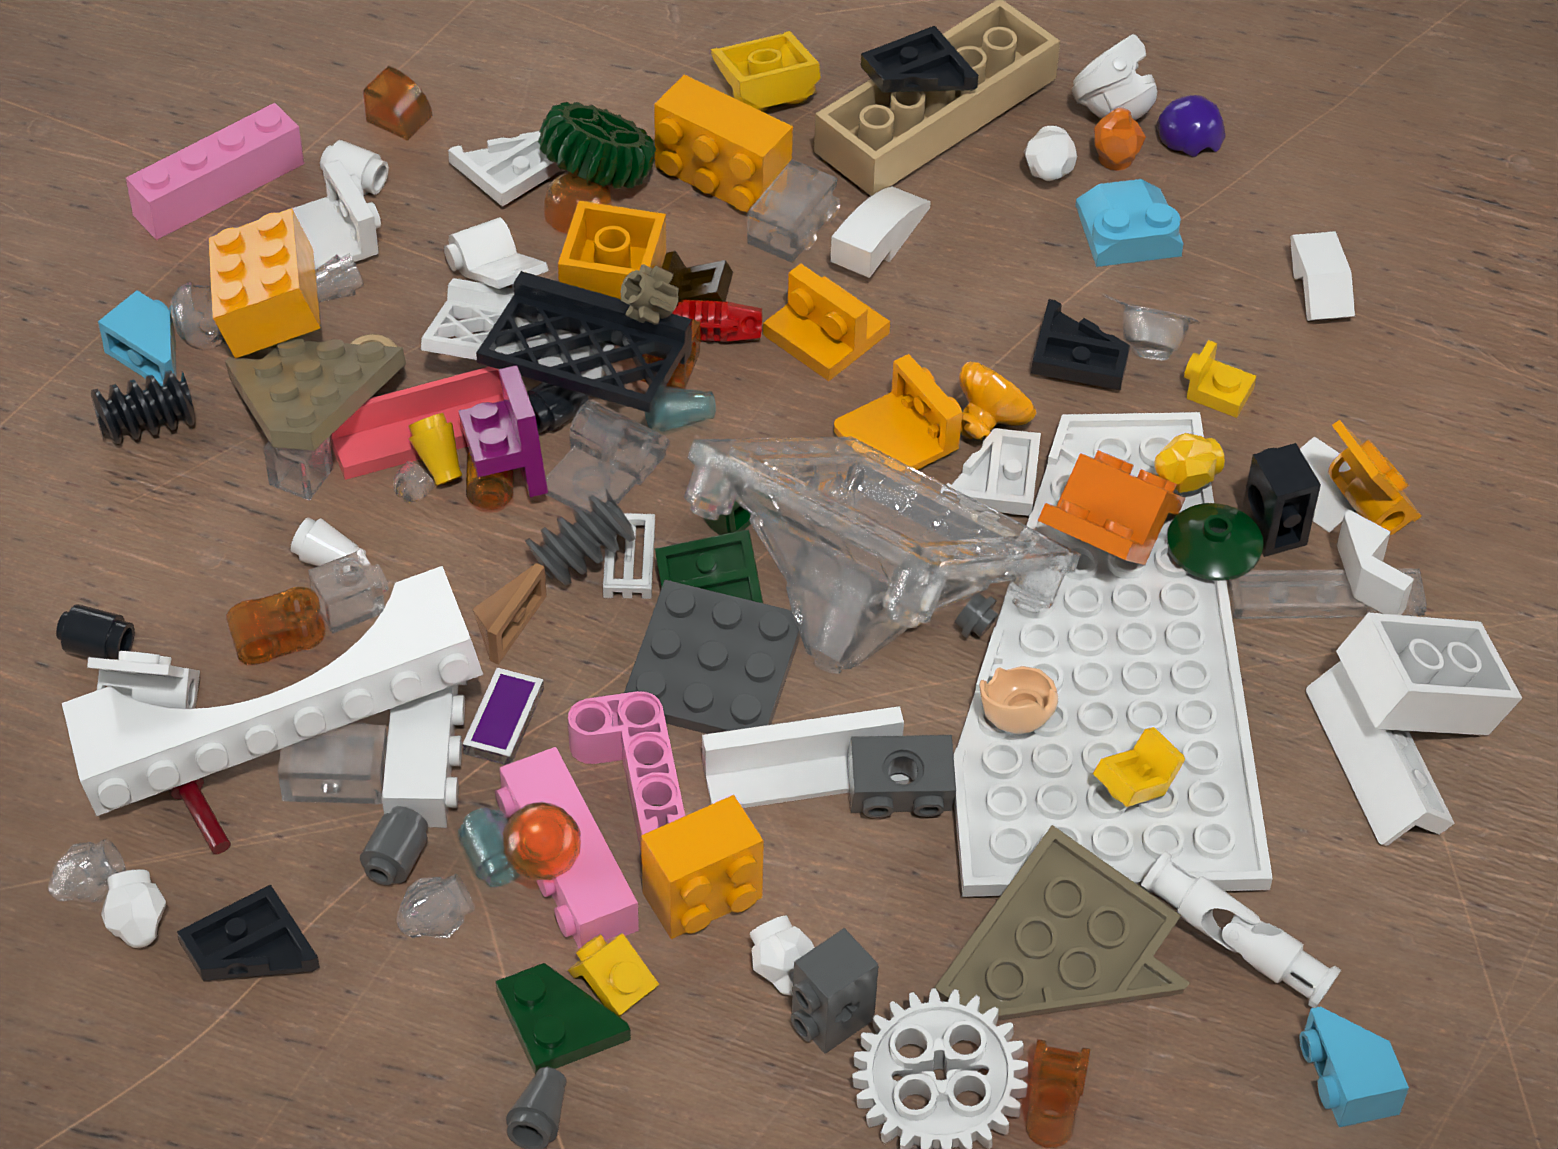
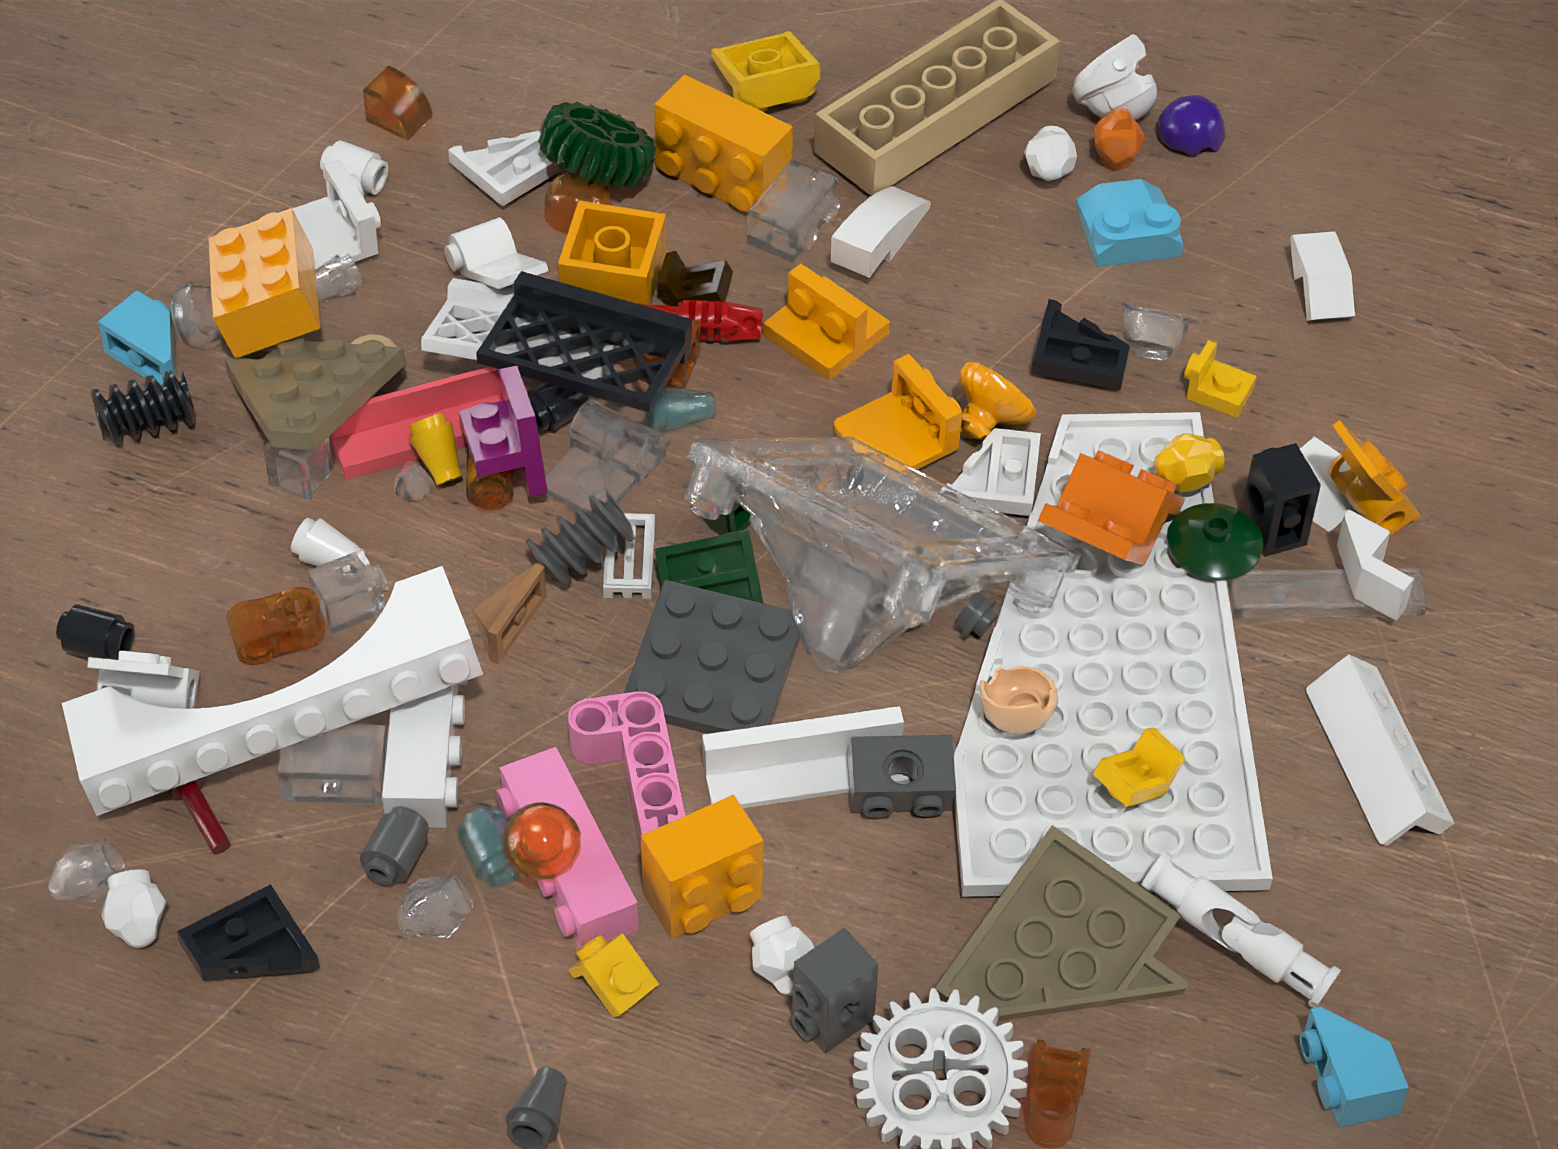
(215, 171): bright pink brick -> none
(503, 716): tile -> none
(557, 1018): dark green wing -> none
(649, 294): dark tan gear -> none
(919, 64): black wing -> none
(1428, 674): white brick -> none

